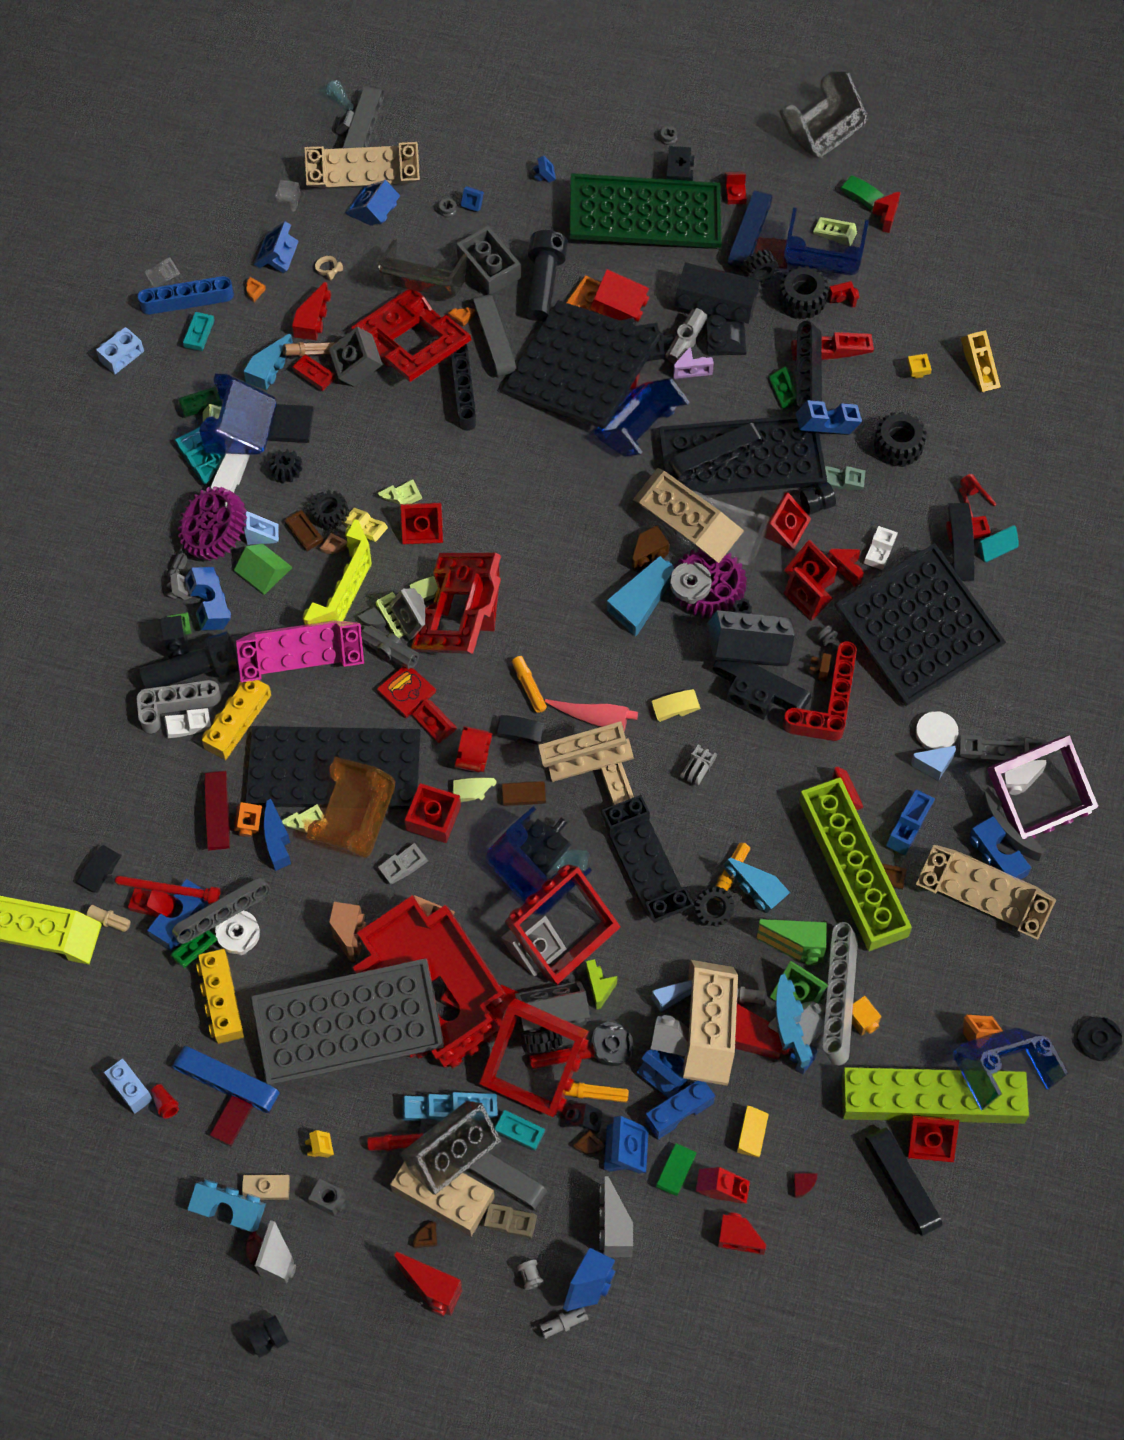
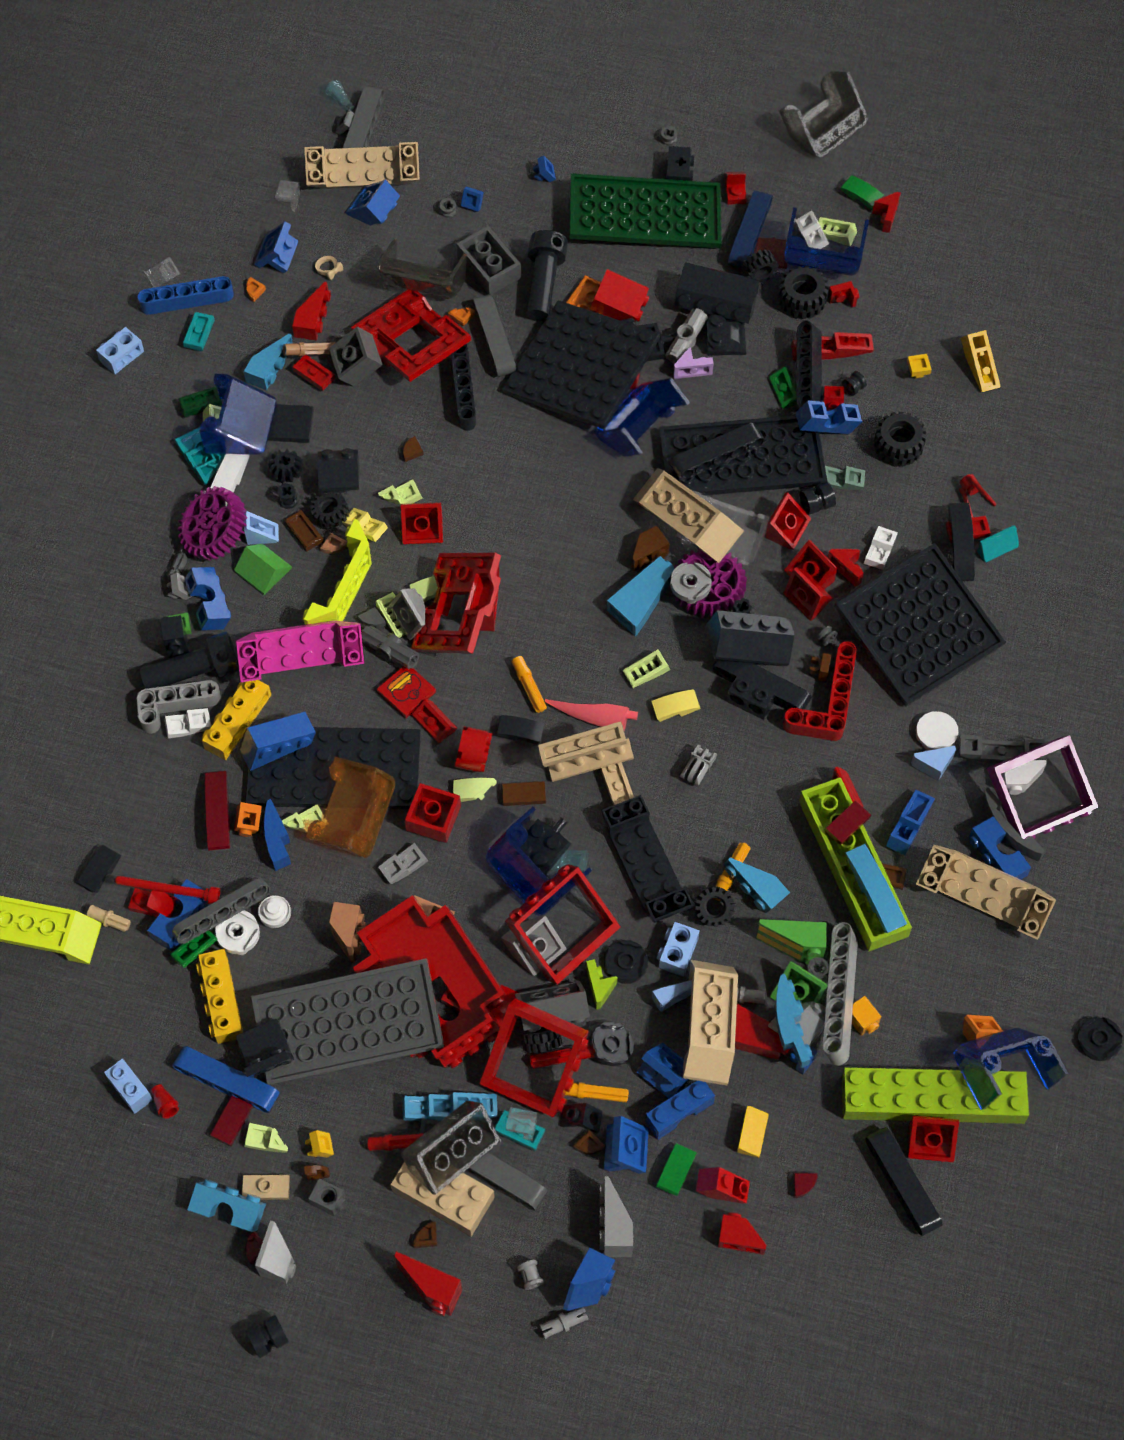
(264, 1048): none -> black bracket
(264, 1139): none -> yellowish green slope
(274, 911): none -> white plate
(276, 739): none -> blue wedge
(287, 496): none -> black bush
(316, 1172): none -> reddish brown tile
(338, 470): none -> black slope
(412, 449): none -> reddish brown tile
(510, 1221): dark tan slope -> none
(522, 1122): none -> clear panel
(626, 961): none -> black tile
(649, 659): none -> yellowish green slope
(670, 1036): light grey slope -> none
(682, 950): none -> light blue brick
(812, 231): none -> white slope
(821, 967): none -> clear cone
(833, 396): none -> red bracket
(848, 822): none -> dark red tile
(854, 383): none -> black wheel
(875, 888): none -> dark azure slope

